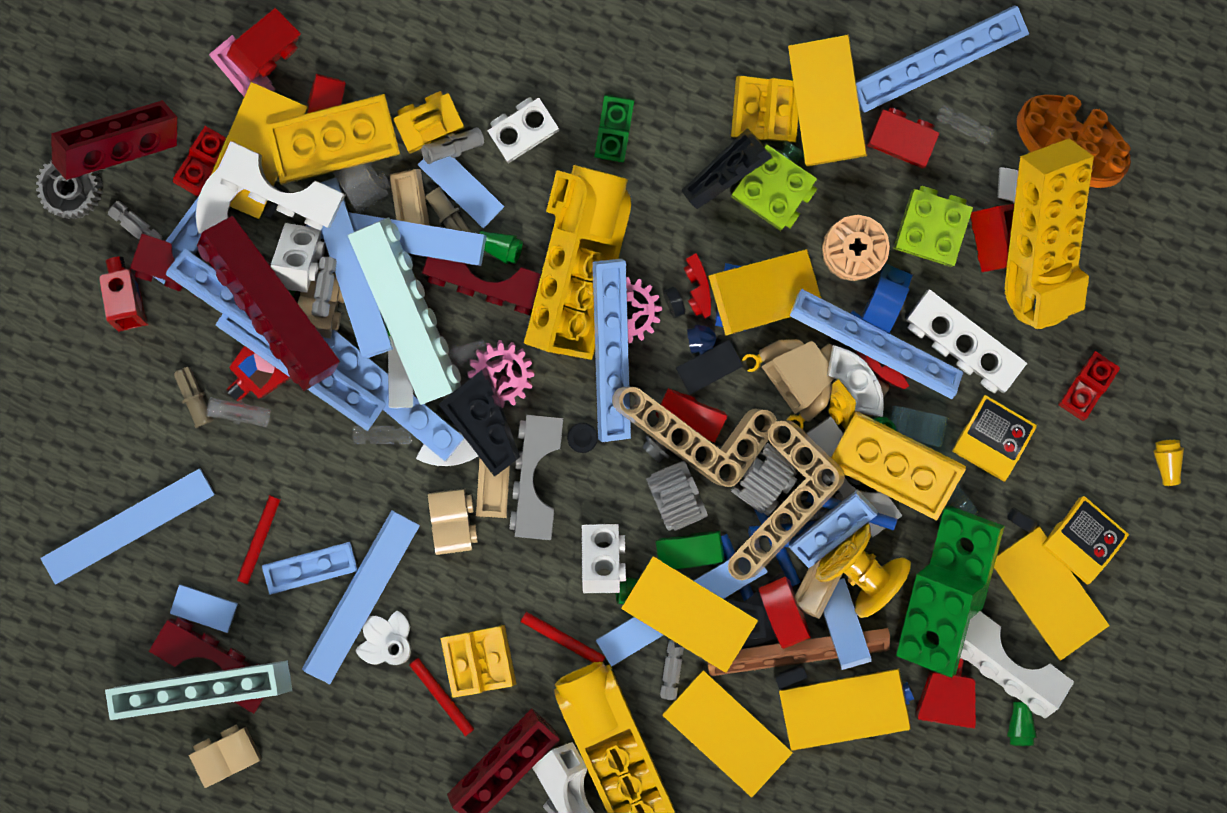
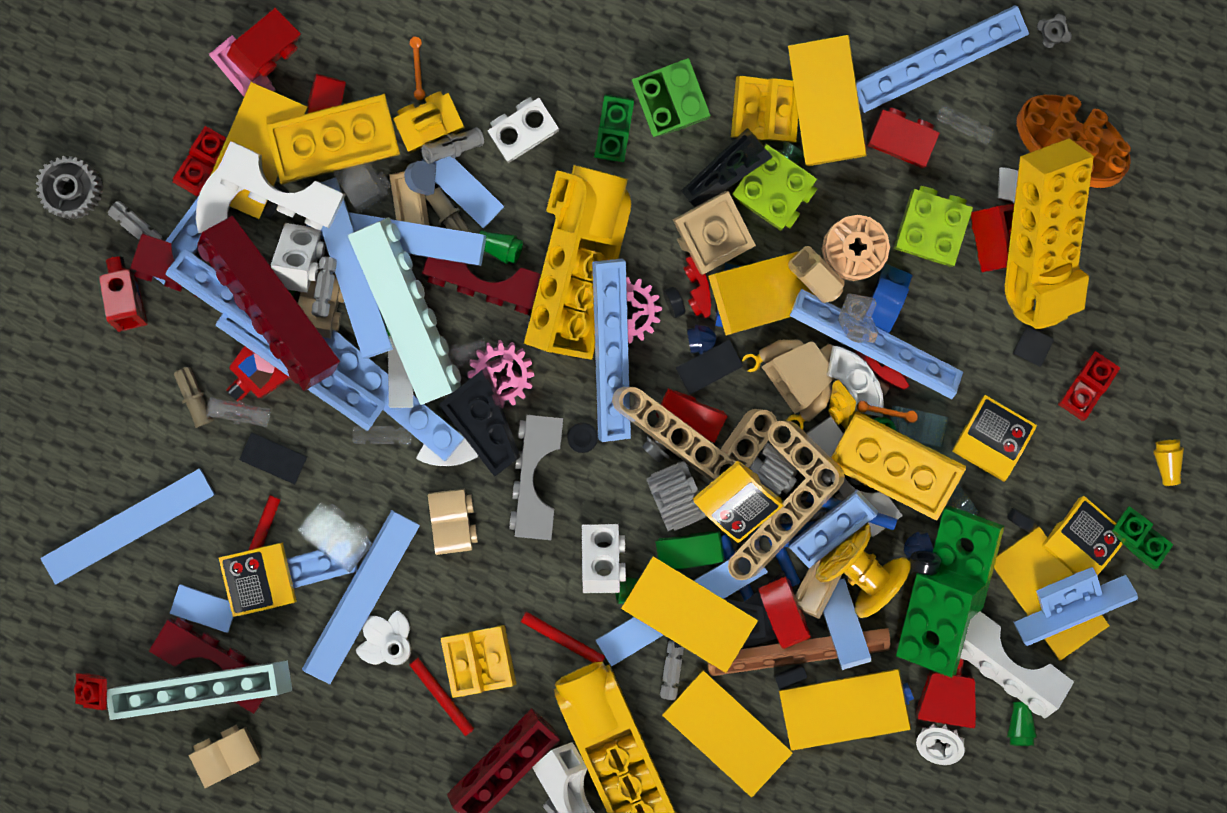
(91, 691): none -> red slope
(114, 140): dark red brick -> none
(257, 579): none -> slope
(273, 458): none -> black tile
(335, 536): none -> clear brick
(415, 43): none -> orange hinge
(421, 177): none -> sand blue tile
(492, 492): tan tile -> none
(671, 98): none -> bright green slope
(713, 232): none -> tan bracket
(738, 501): none -> slope
(816, 275): none -> tan brick
(857, 318): none -> clear bracket
(910, 416): none -> orange hinge
(917, 542): none -> dark blue plate
(925, 562): none -> black tile
(935, 751): none -> white gear
(1007, 363): white brick -> none
(1033, 346): none -> black tile
(1058, 23): none -> dark grey plate
(1072, 603): none -> light blue bracket
(1141, 539): none -> green slope

